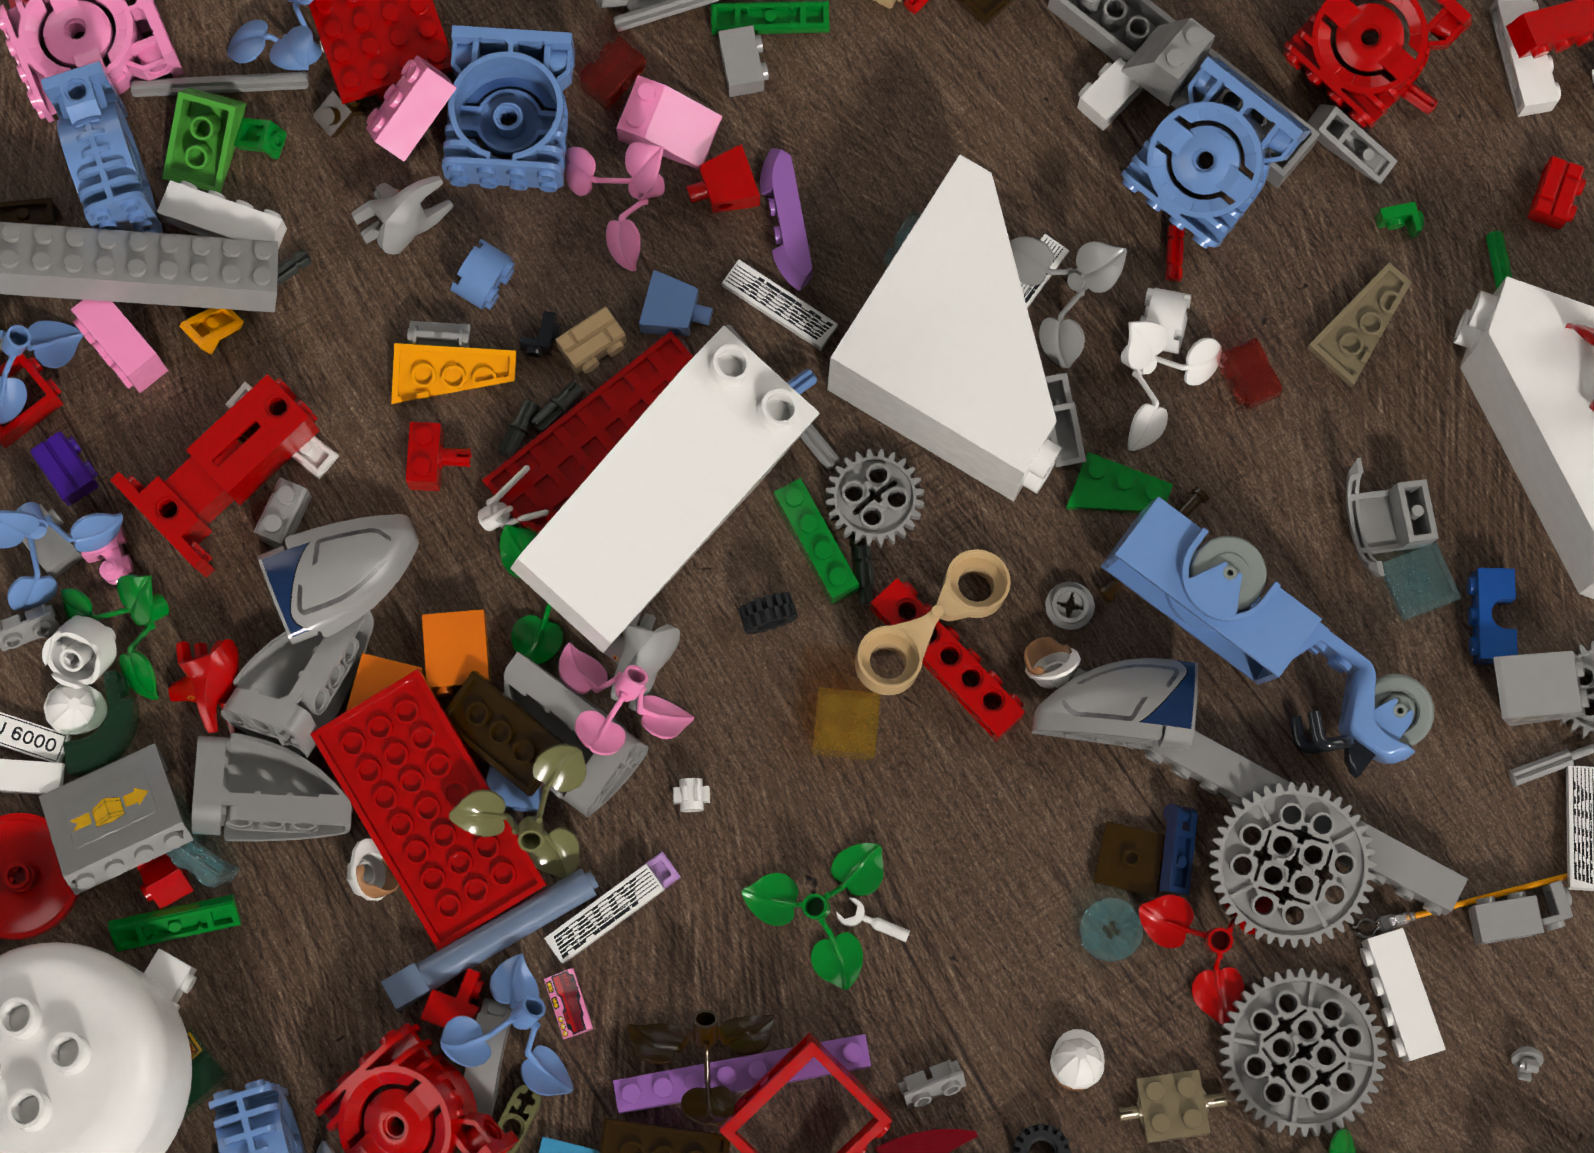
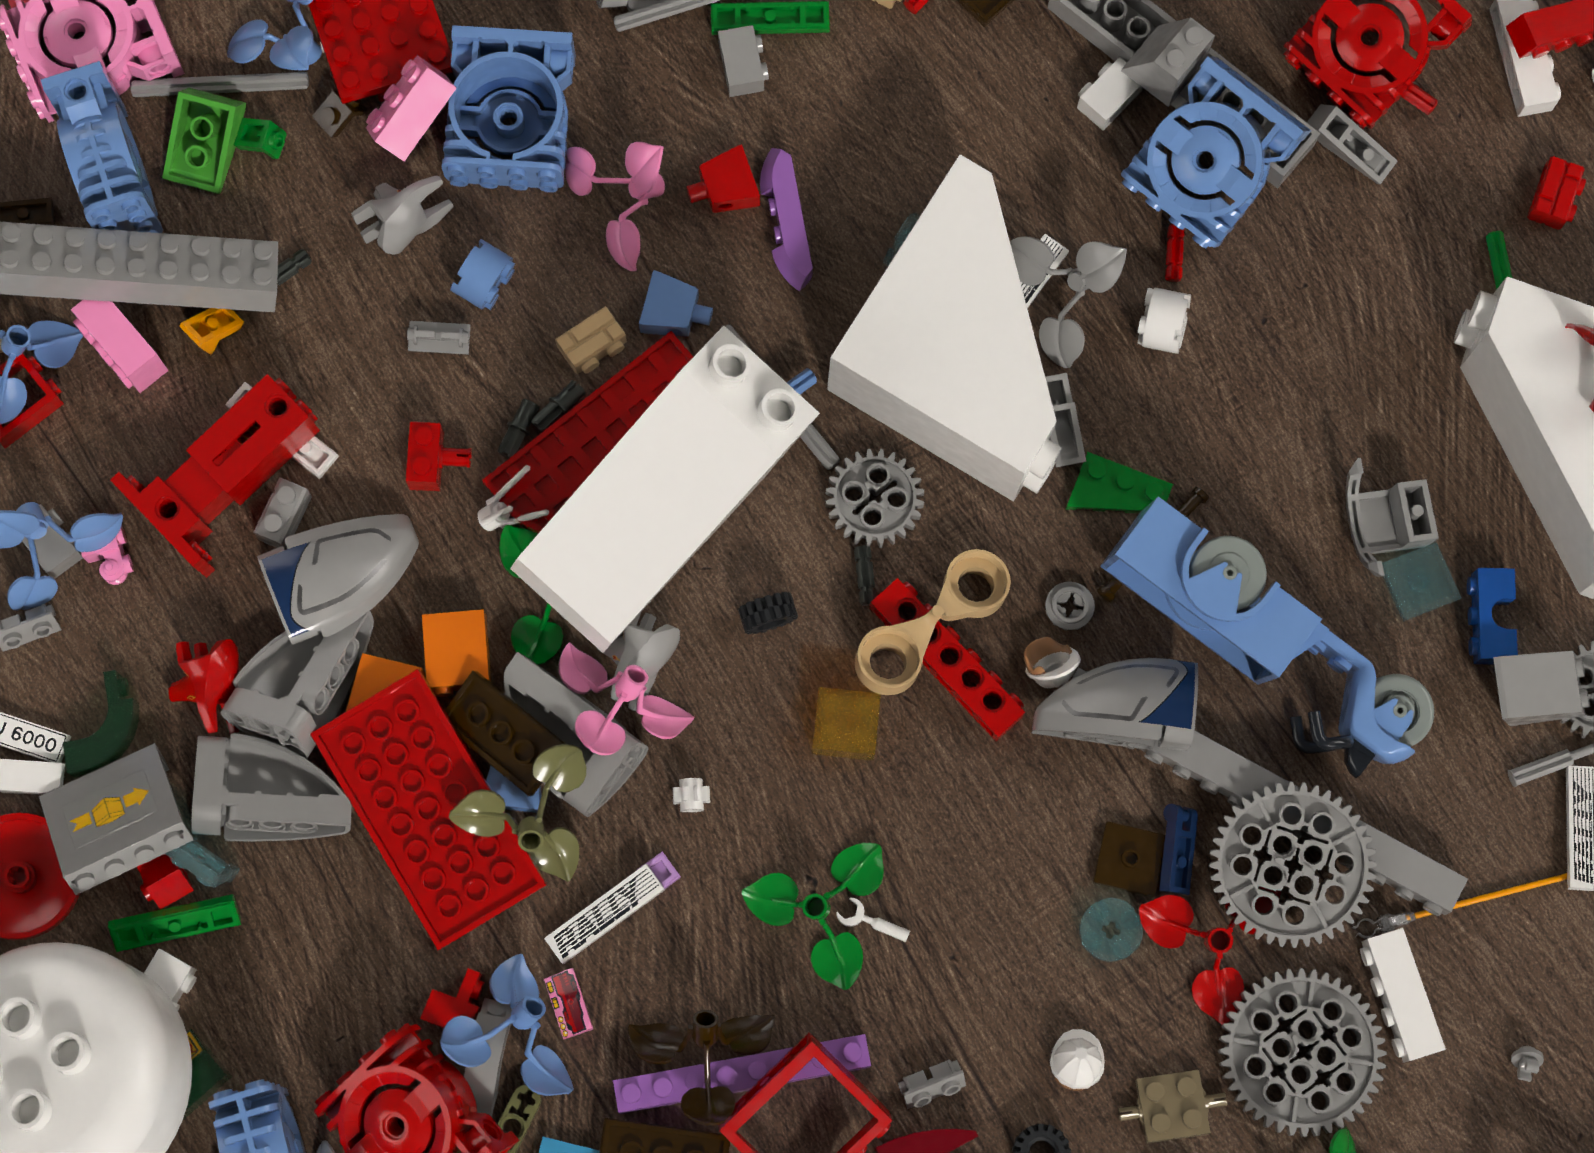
(64, 467): dark purple brick -> none
(74, 710): white piece -> none
(80, 651): white brick -> none
(144, 608): green plant -> none
(215, 216): white brick -> none
(369, 873): white piece -> none
(440, 370): light orange wing -> none
(487, 940): sand blue brick -> none
(549, 331): black bracket -> none
(612, 72): clear red brick -> none
(668, 119): bright pink slope -> none
(779, 305): white tile -> none
(816, 541): green brick -> none
(1144, 344): white plant -> none
(1251, 374): clear red brick -> none
(1359, 326): dark tan wing -> none
(1397, 215): green bracket -> none
(1505, 919): light grey brick -> none
(1558, 902): light grey bracket -> none

